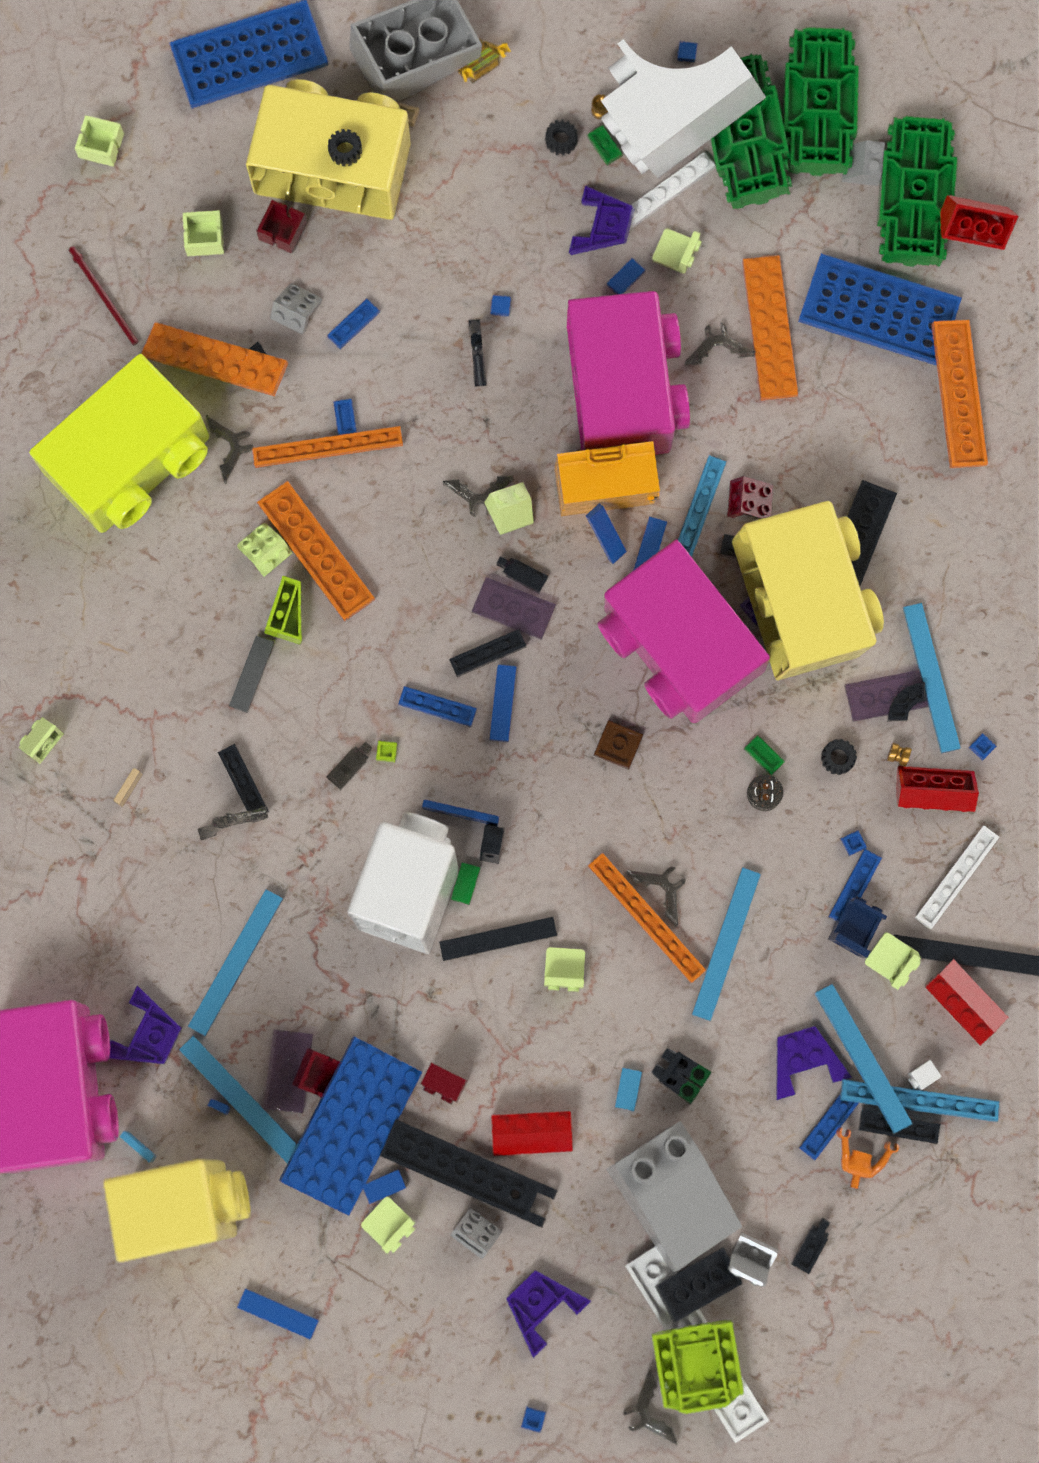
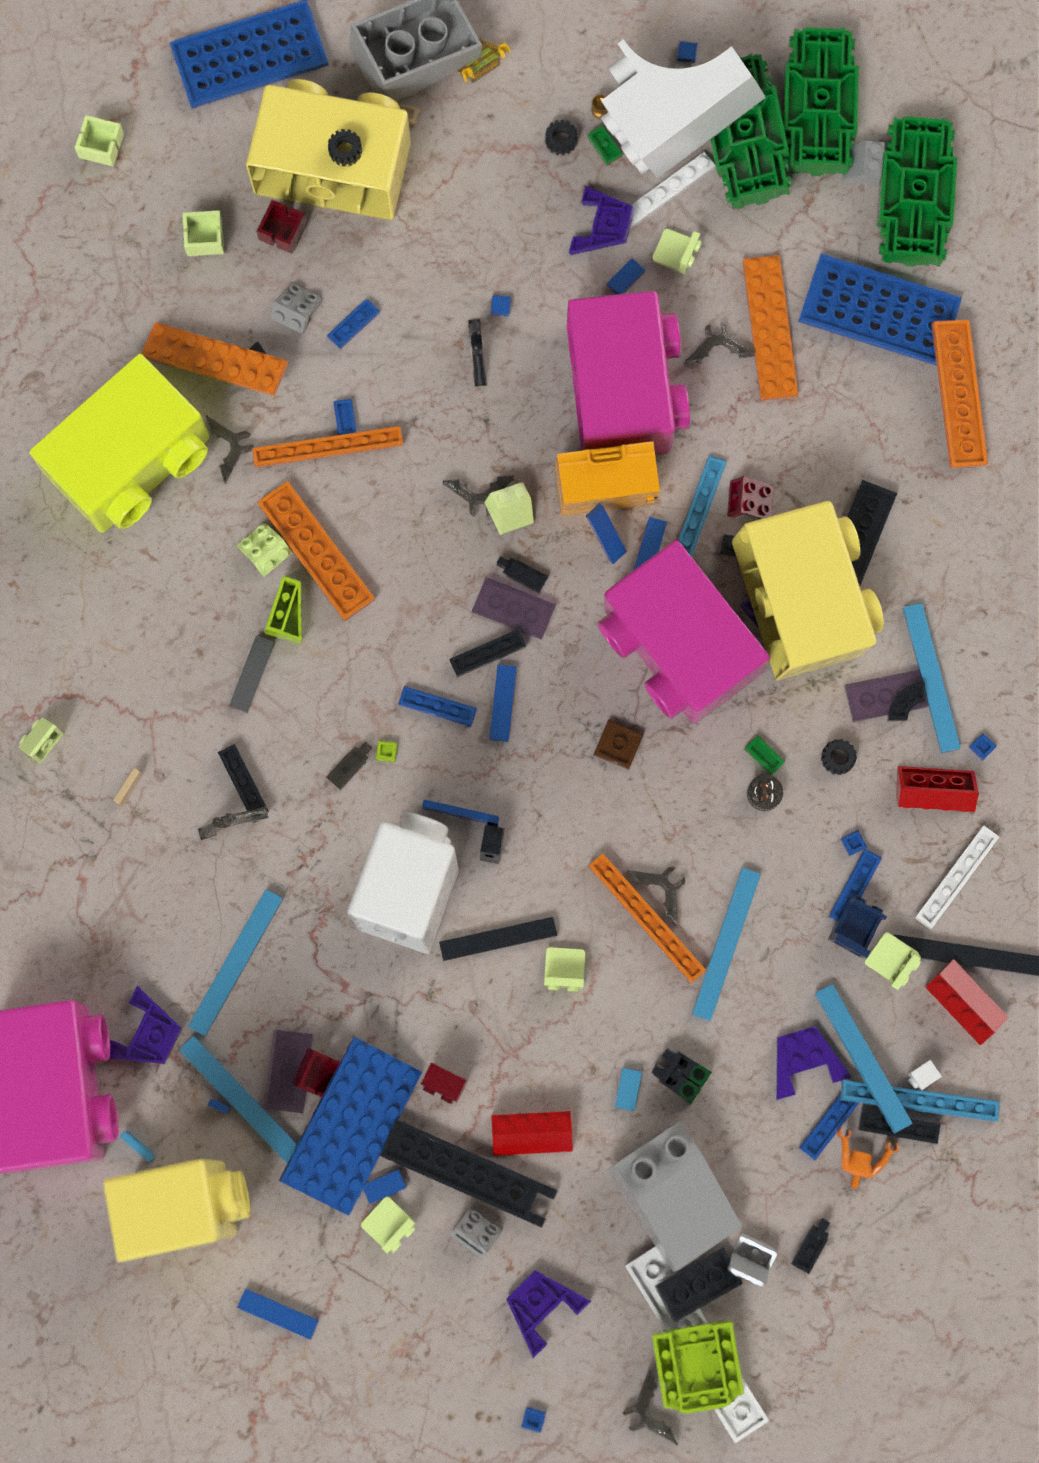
(78, 258): dark red bar -> none
(465, 883): green tile -> none
(894, 754): pearl gold wheel -> none
(977, 222): red slope -> none

